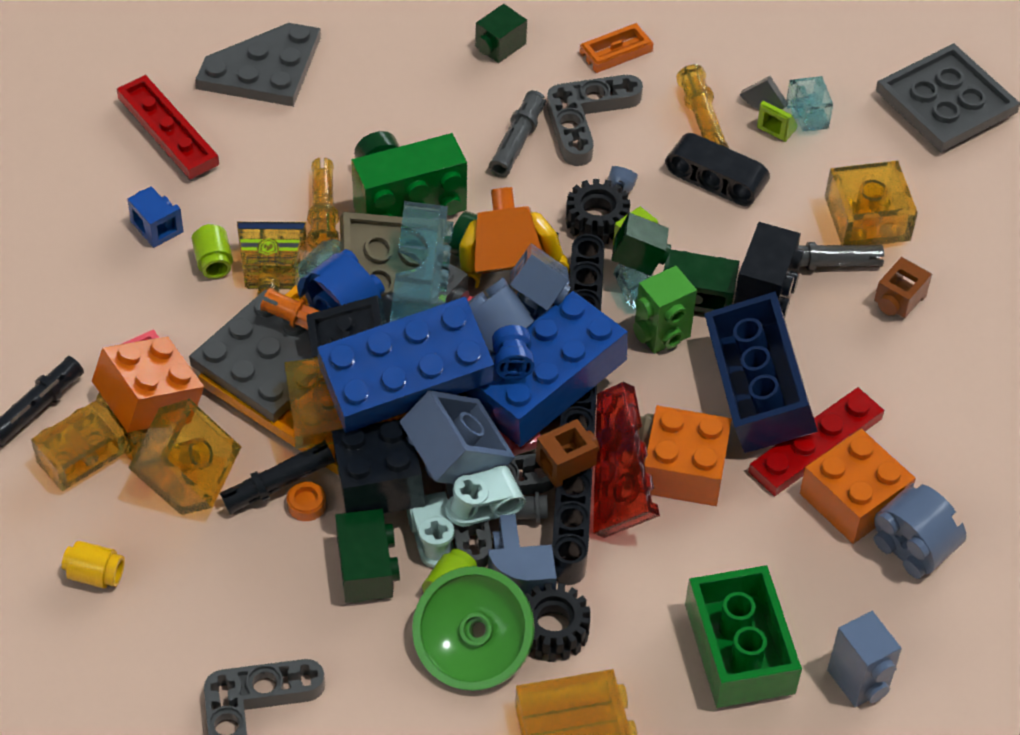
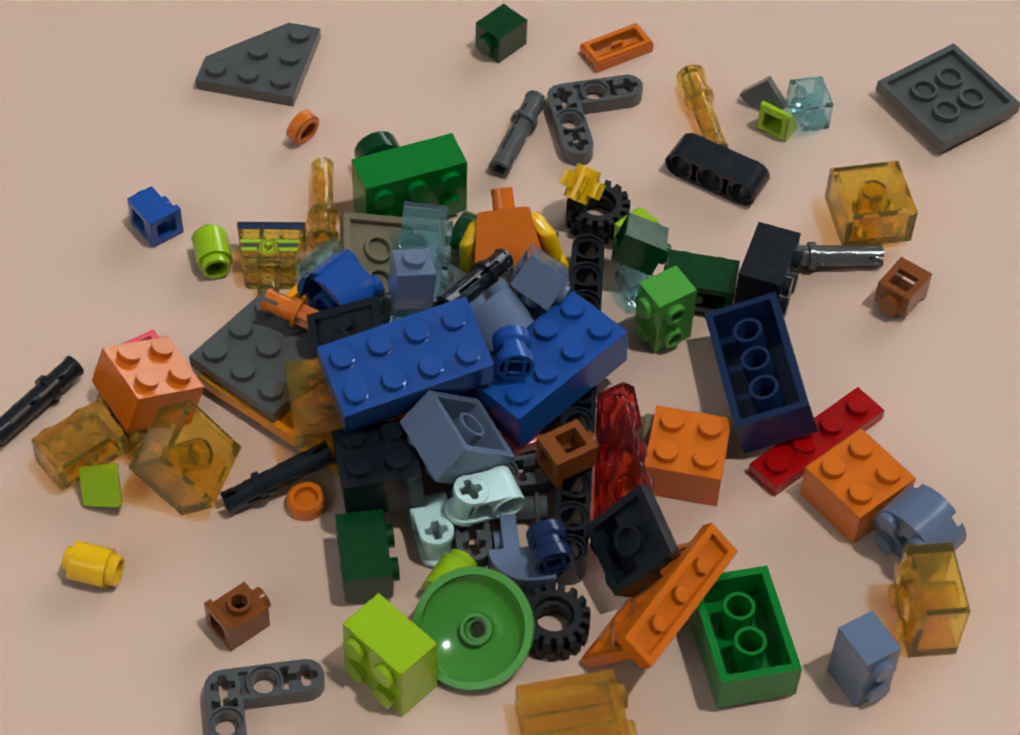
(101, 485): none -> lime slope
(168, 126): red plate -> none
(238, 615): none -> dark orange brick
(302, 127): none -> orange tile
(390, 655): none -> lime brick
(412, 279): none -> sand blue brick
(492, 267): none -> black pin
(551, 551): none -> dark blue wheel
(582, 184): none -> yellow gear
(622, 177): sand blue hinge -> none
(632, 542): none -> black plate
(654, 617): none -> orange fence
(929, 600): none -> clear yellow brick

